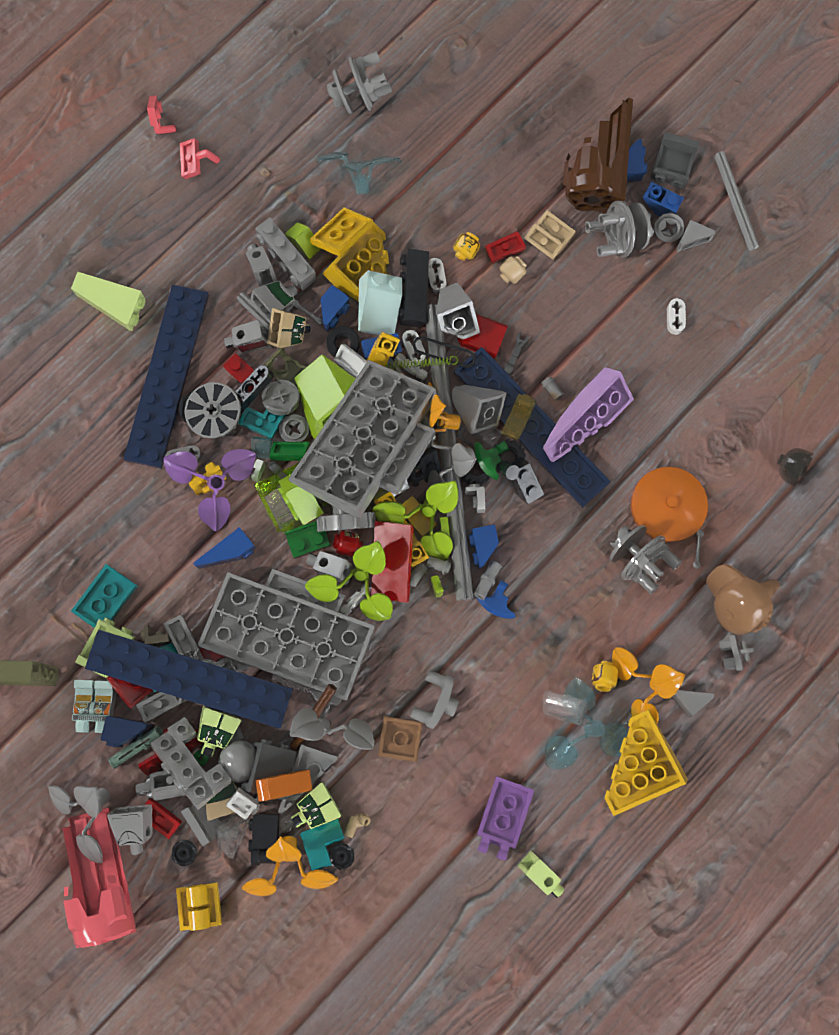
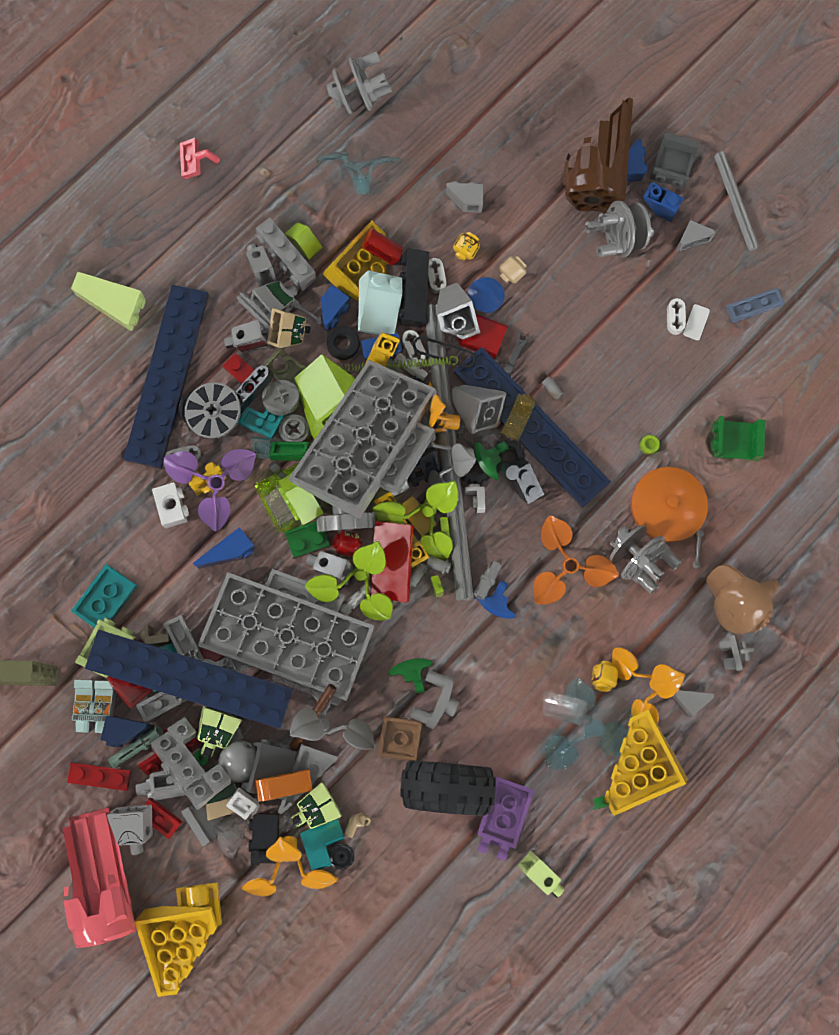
(92, 801): light grey plant -> none
(99, 776): none -> red plate
(154, 112): coral plate -> none
(163, 496): none -> white brick
(172, 942): none -> yellow slope
(177, 852): black plate -> none
(260, 466): white tile -> none
(341, 231): yellow tile -> none
(350, 360): white tile -> none
(382, 247): none -> red brick
(411, 671): none -> green piece
(448, 788): none -> black tyre
(466, 196): none -> light grey slope
(484, 542): blue slope -> none
(486, 294): none -> blue dish
(505, 247): red plate -> none
(549, 588): none -> orange plant
(550, 235): tan slope -> none
(593, 408): lavender wedge -> none
(600, 803): none -> green piece
(649, 444): none -> lime tile
(665, 234): light grey gear -> none
(696, 322): none -> white sticker
(738, 439): none -> green panel
(754, 305): none -> sand blue tile
(794, 464): clear smoke cylinder -> none

